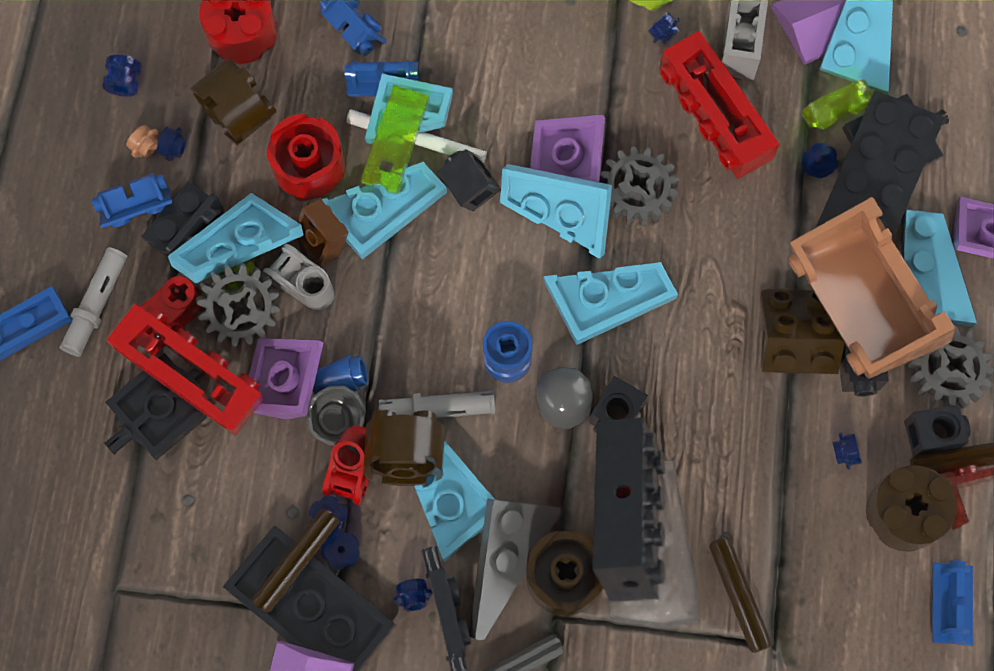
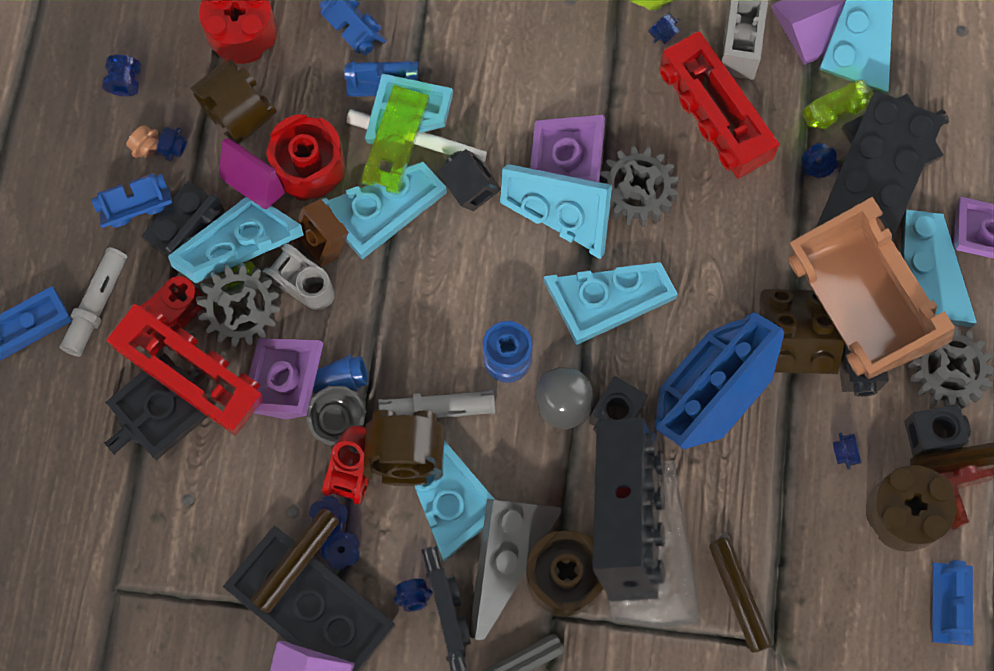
(249, 174): none -> magenta slope
(718, 381): none -> blue wedge

